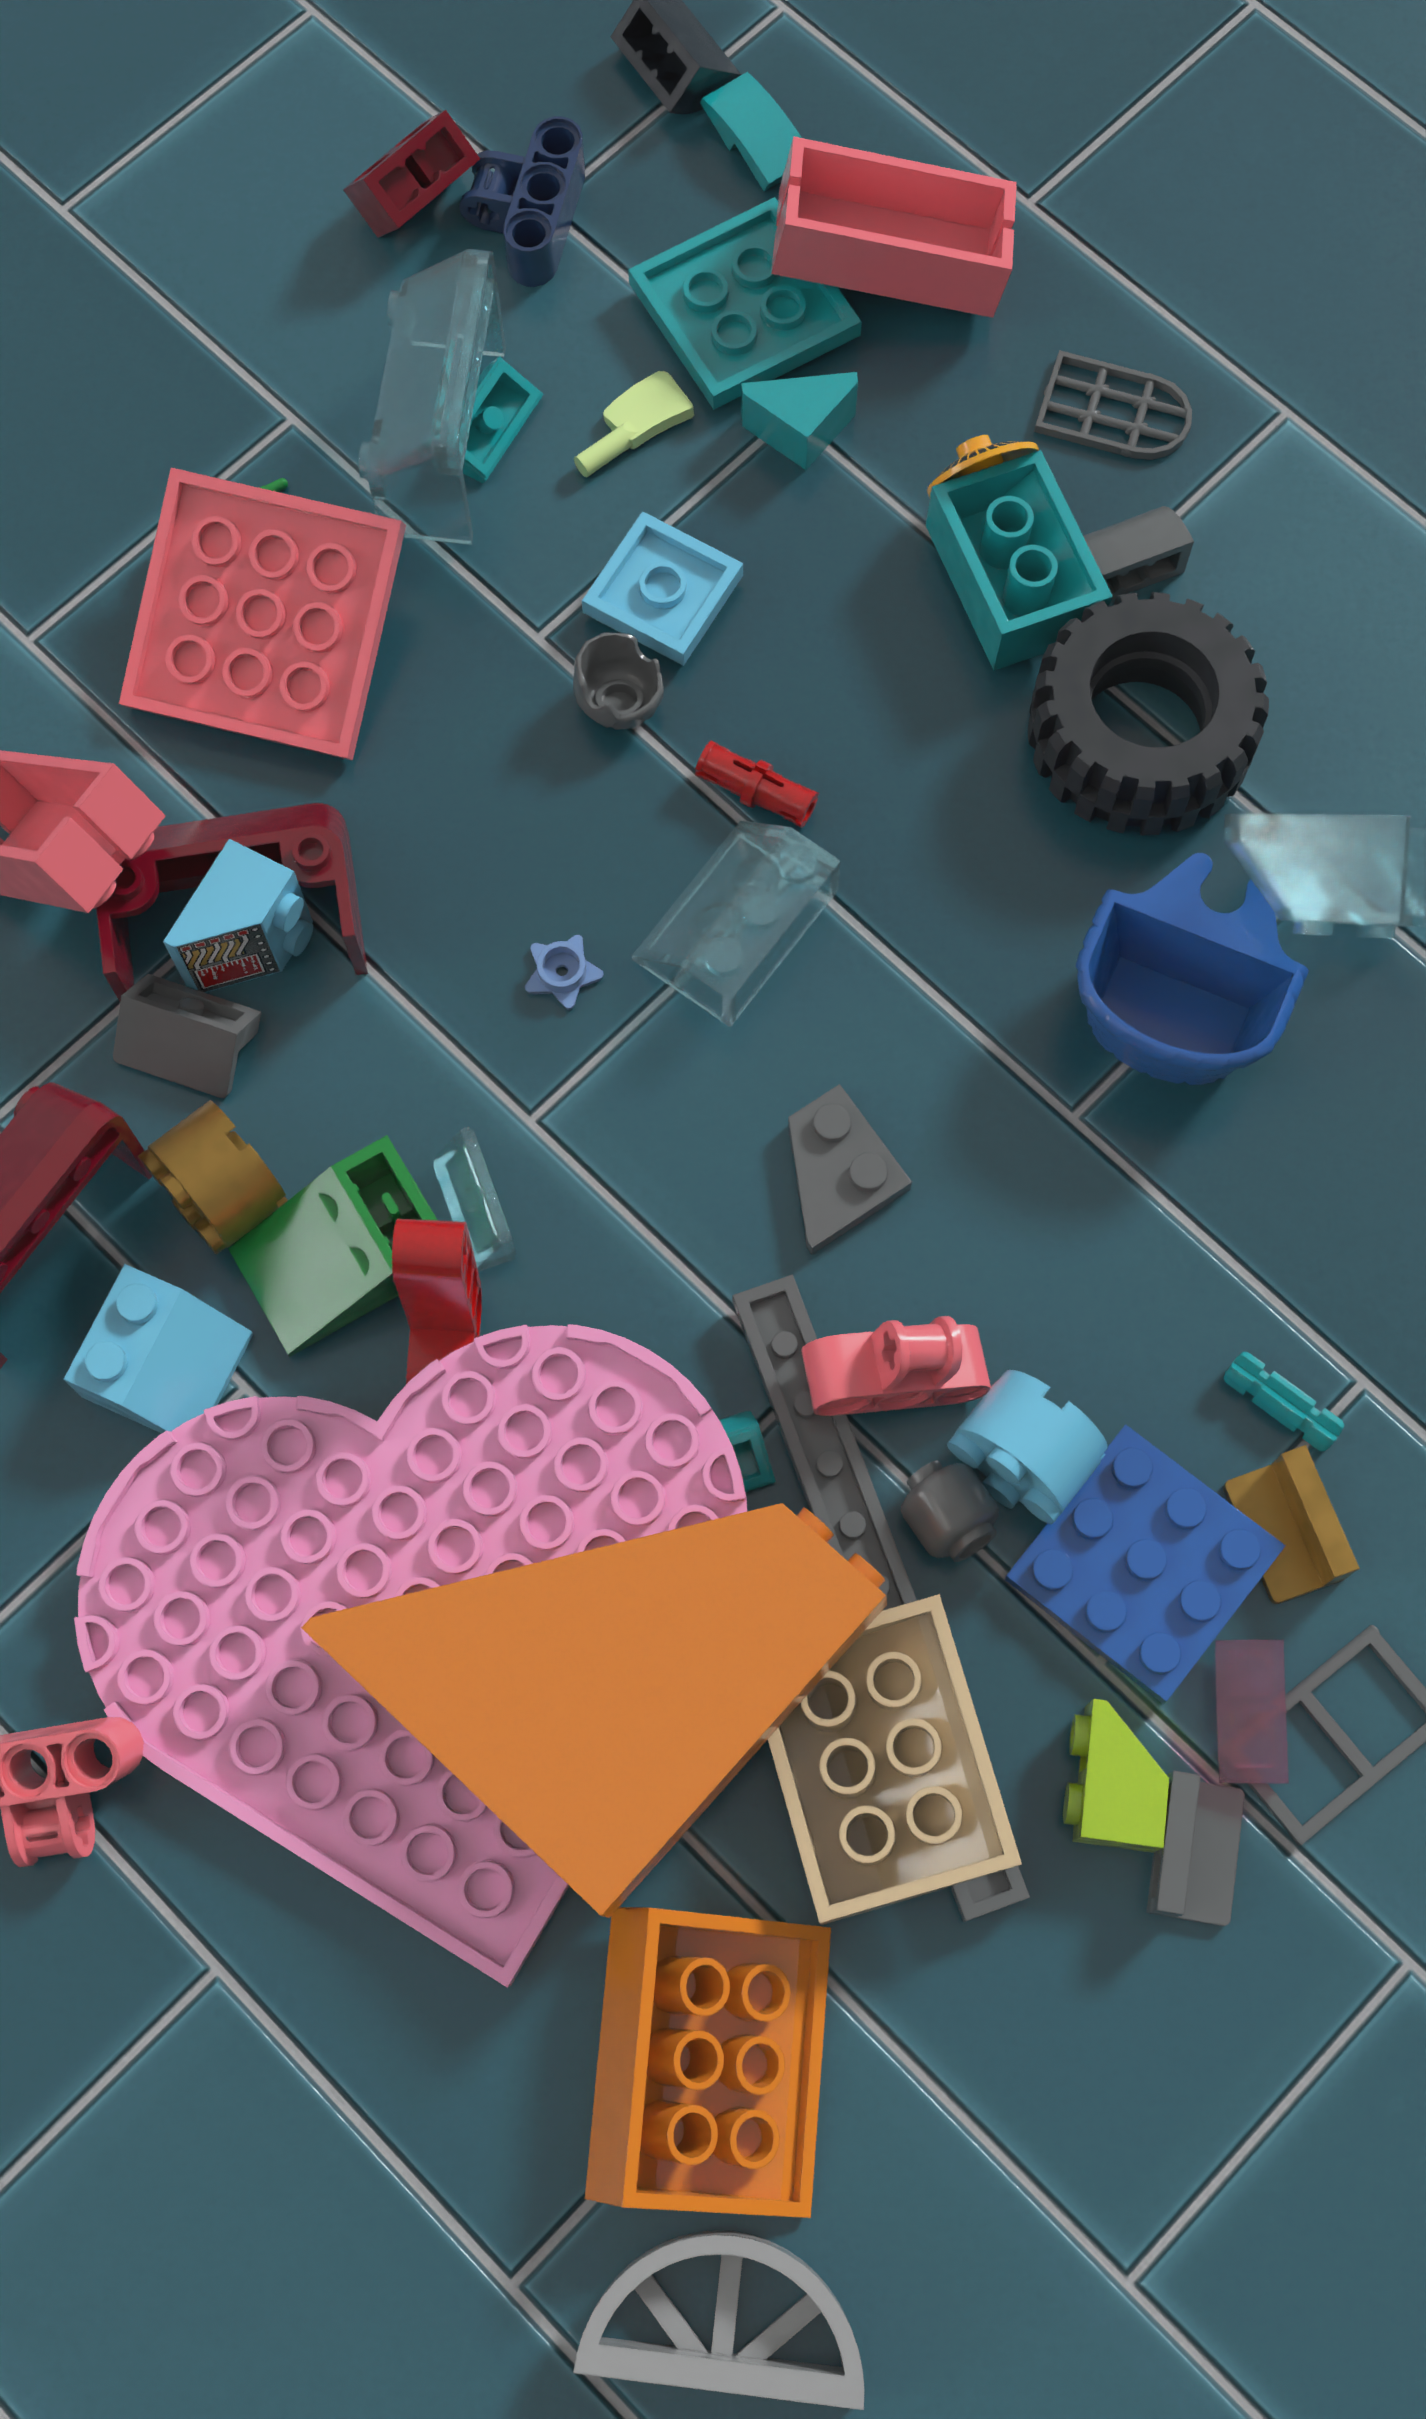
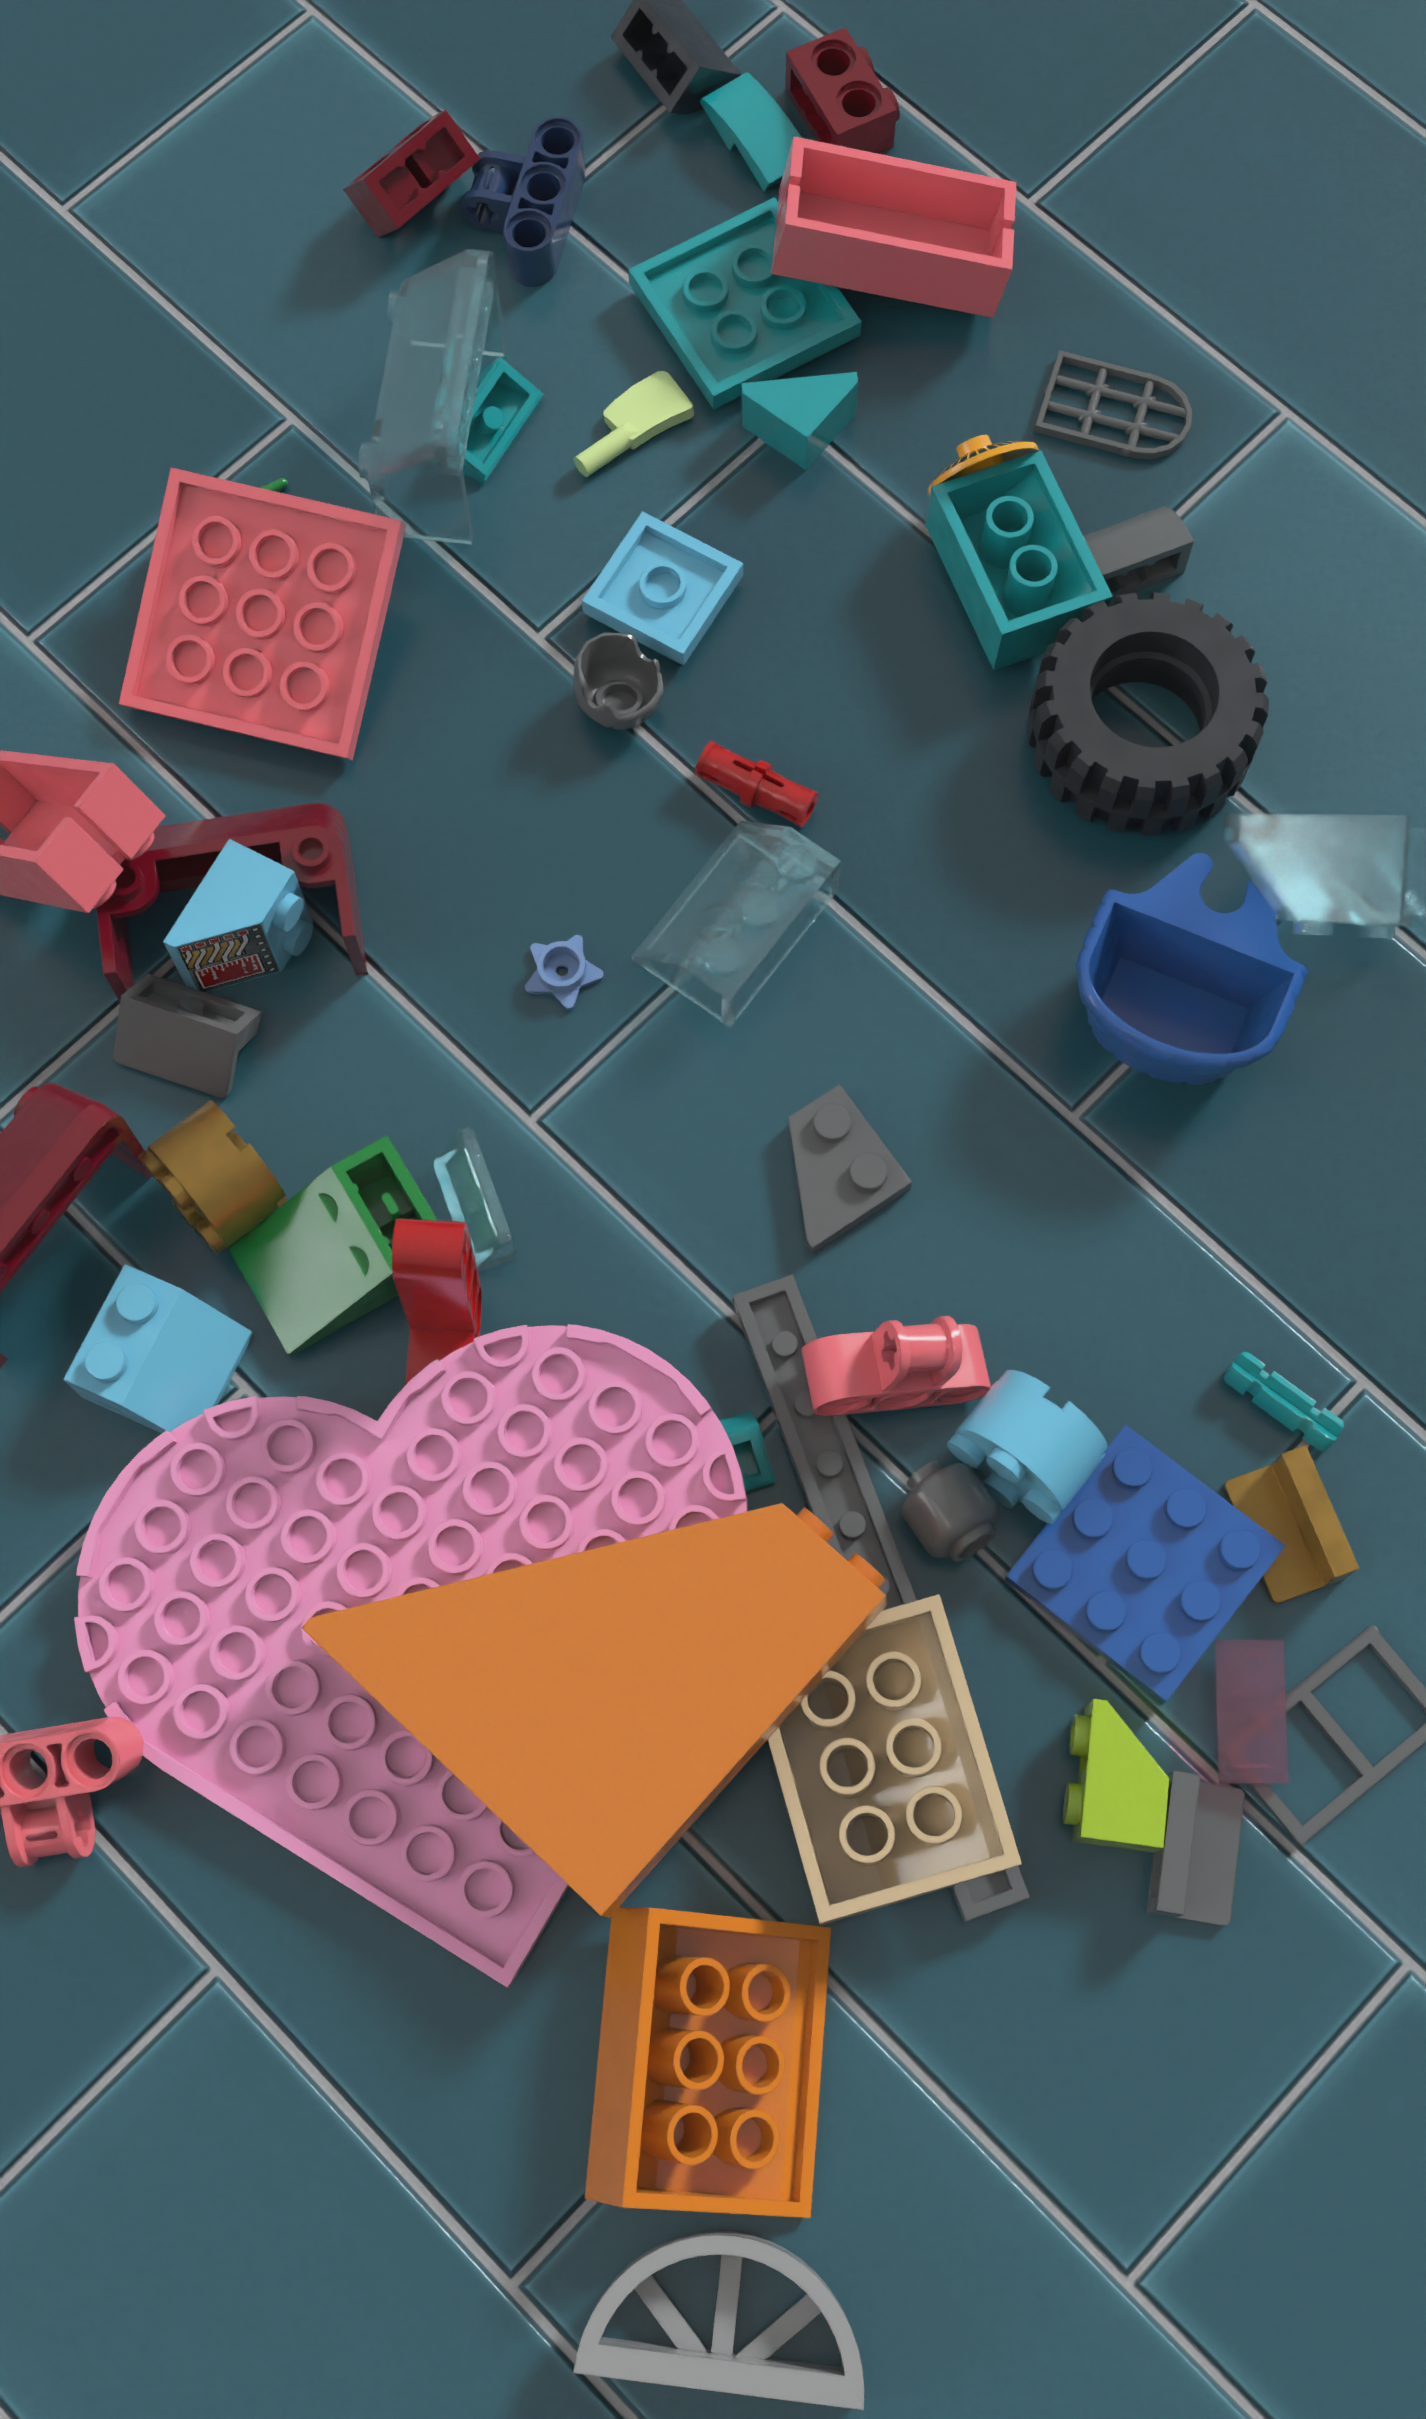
(840, 94): none -> dark red brick

